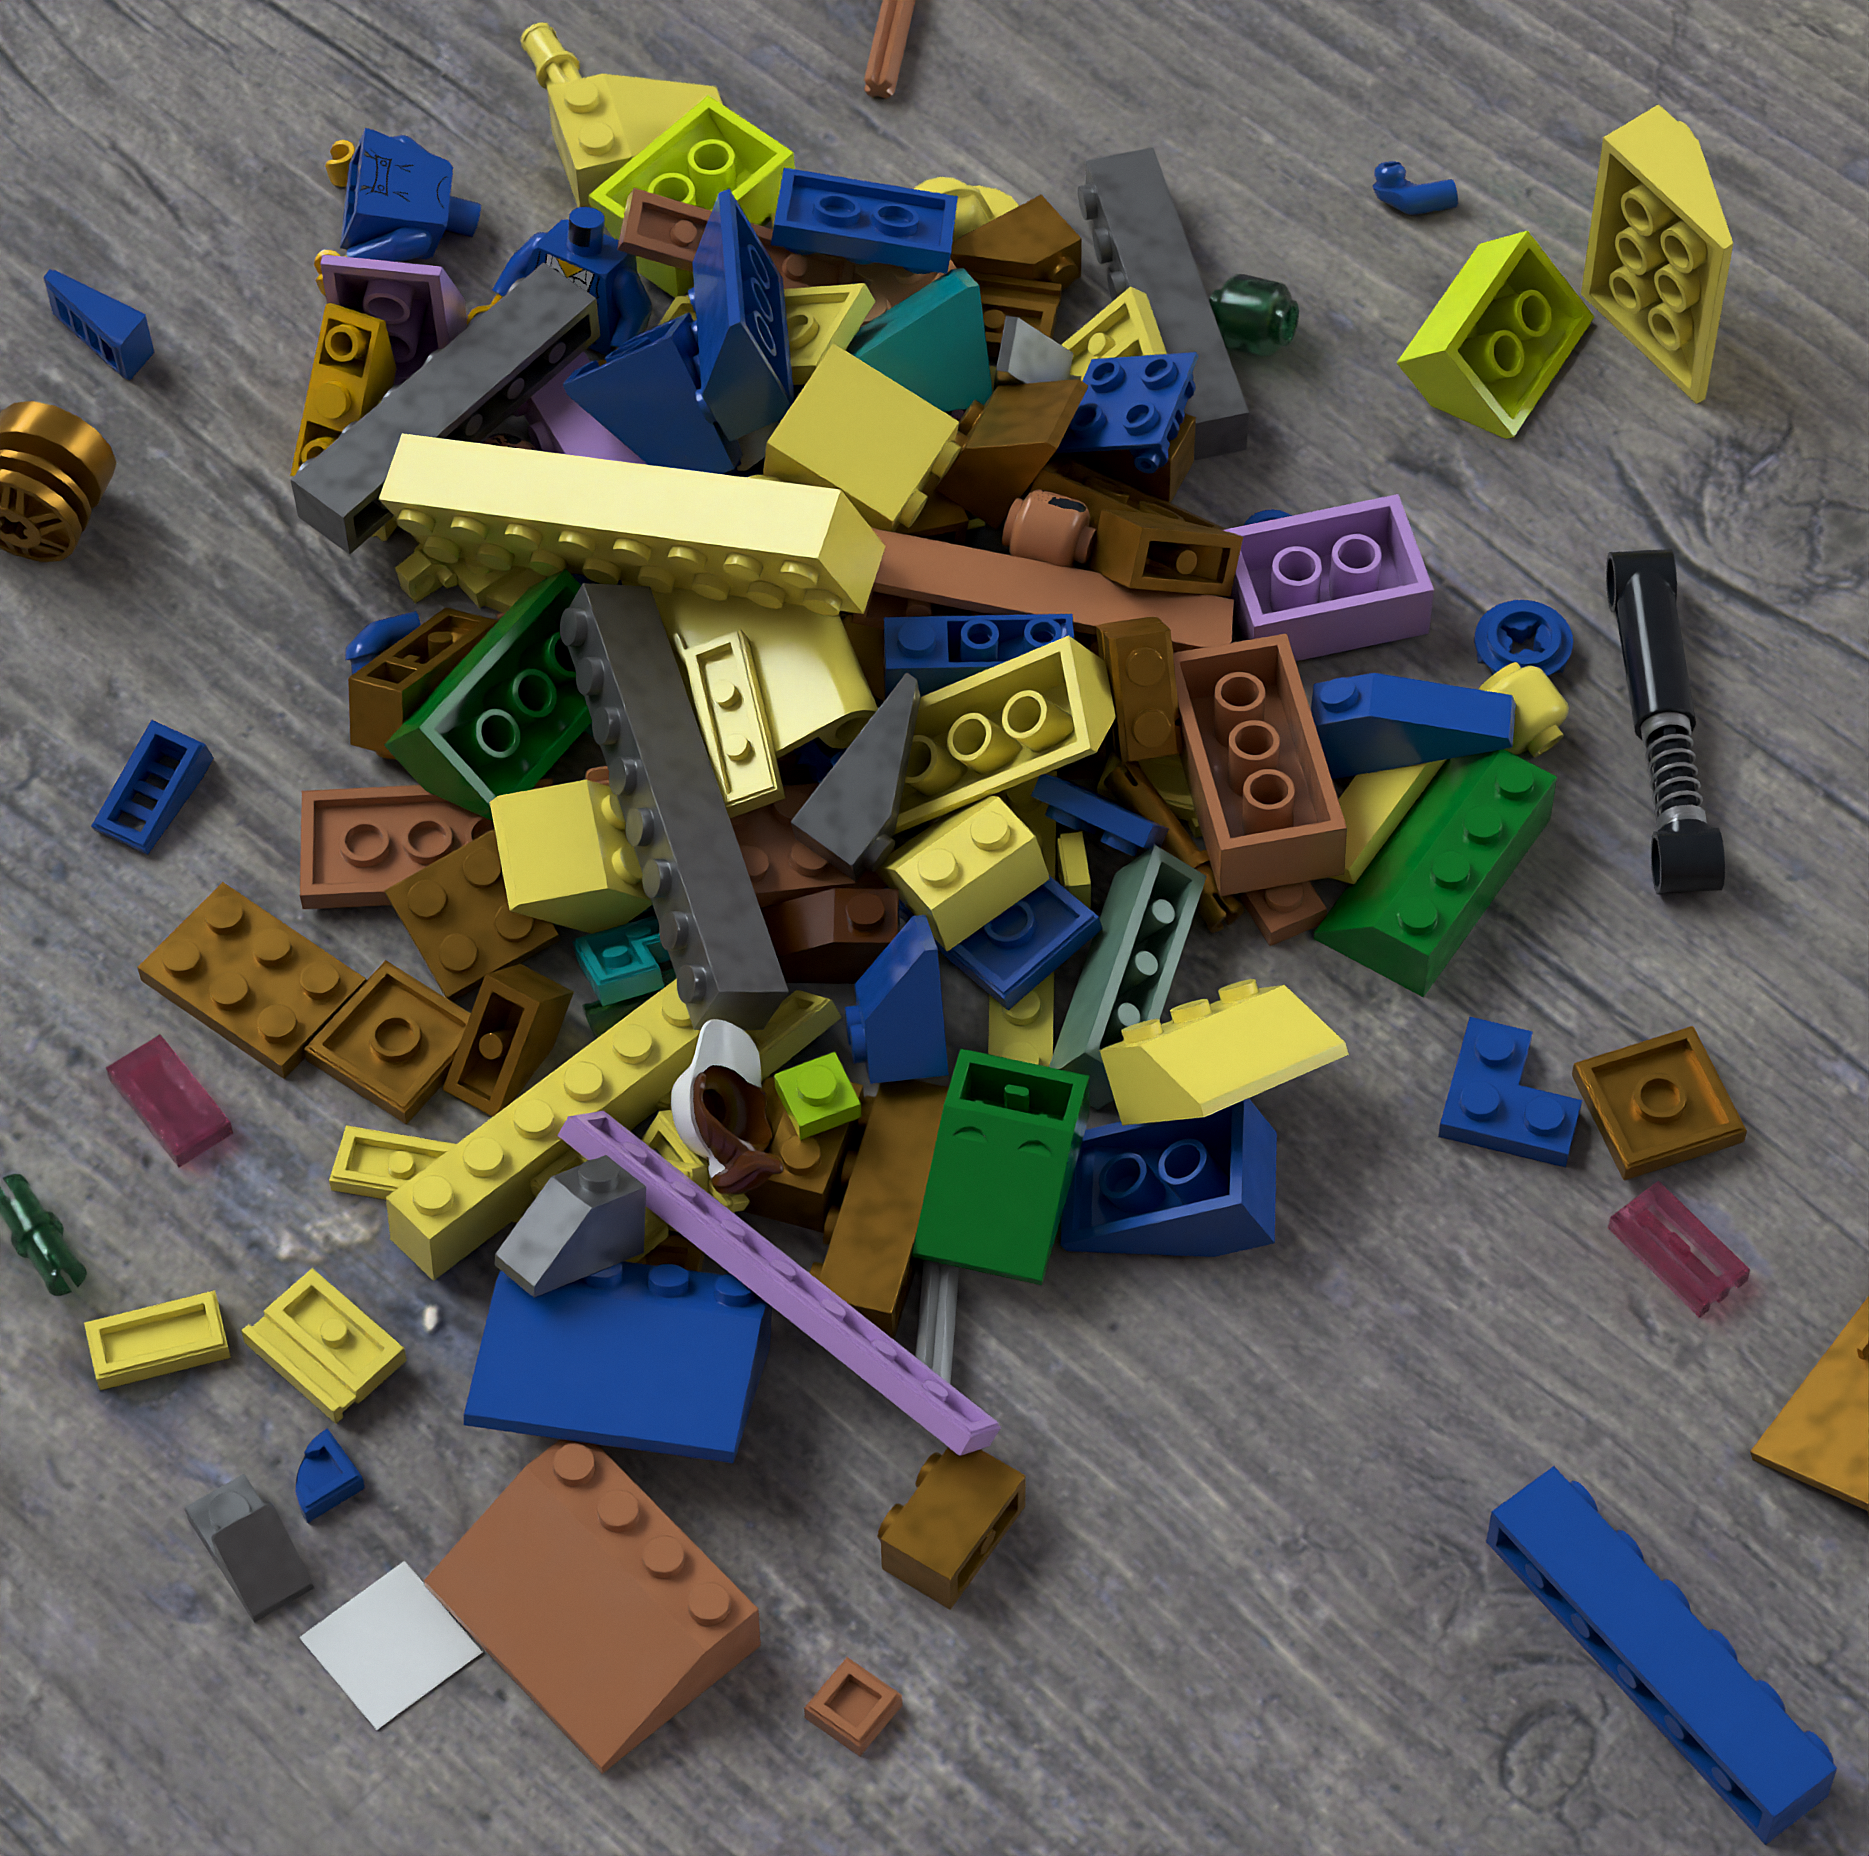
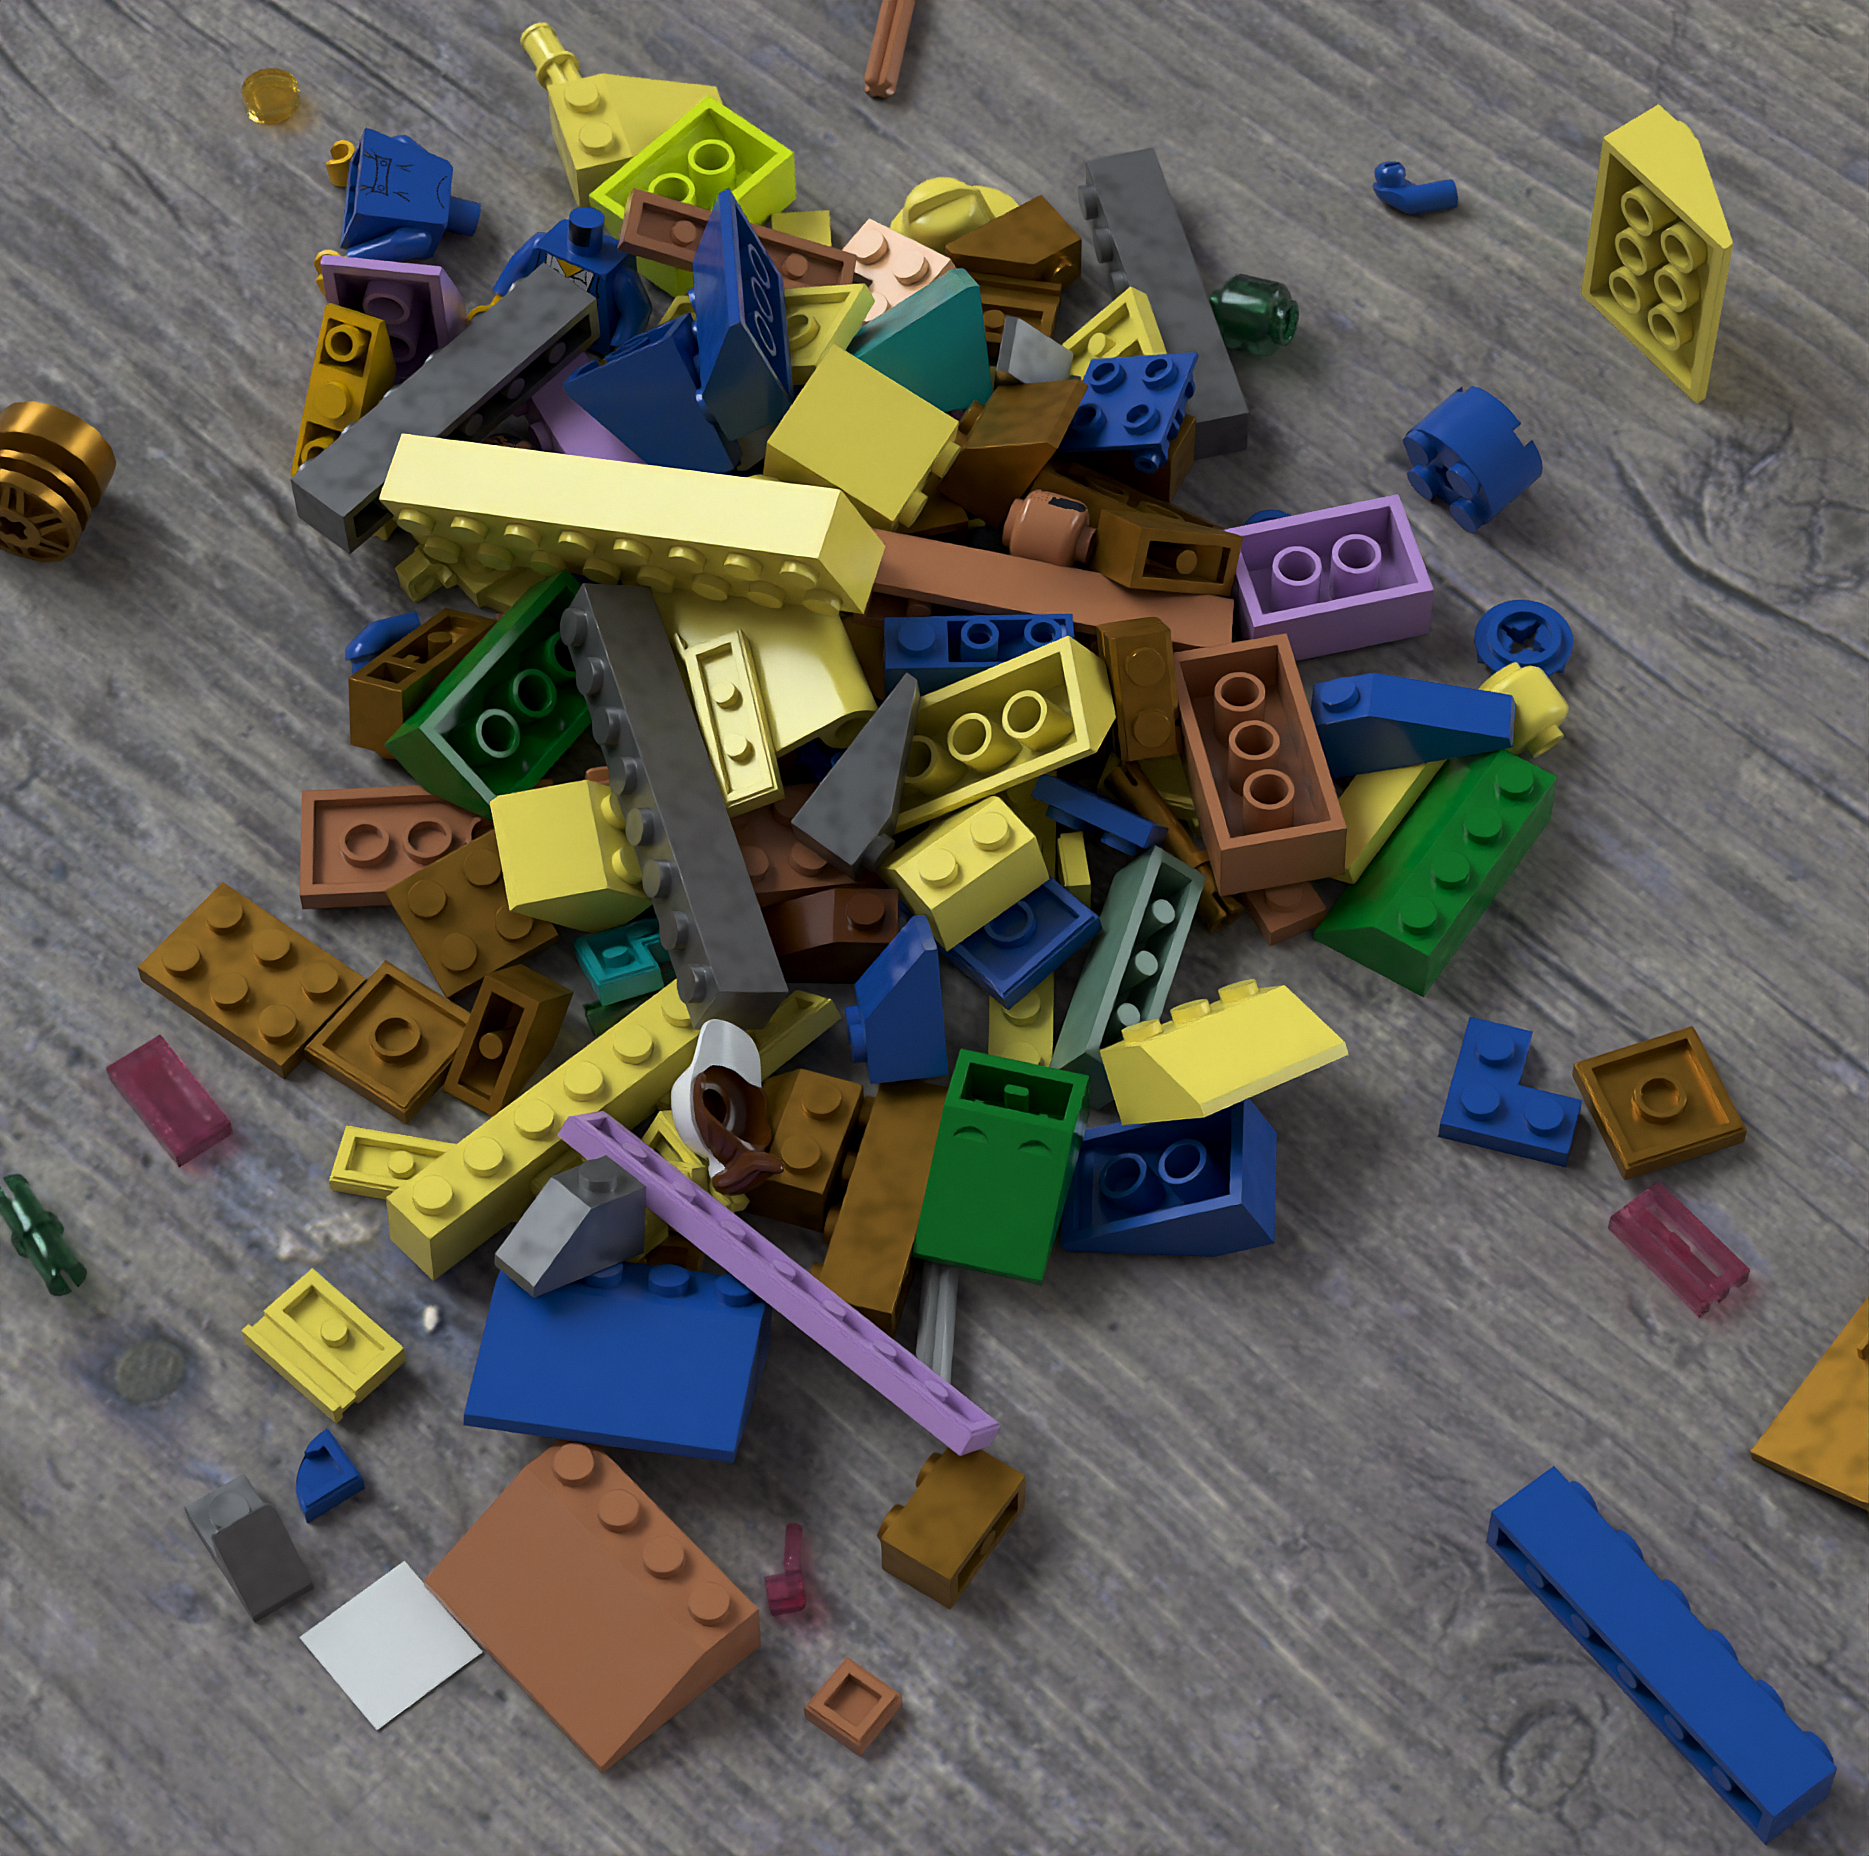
(104, 324): blue slope -> none
(153, 745): blue slope -> none
(157, 1340): light yellow tile -> none
(270, 96): none -> clear yellow tile
(786, 1590): none -> clear pink hand
(817, 1095): lime plate -> none
(864, 221): blue plate -> none
(1471, 457): none -> blue brick
(1497, 336): neon yellow slope -> none
(1643, 595): black piece -> none

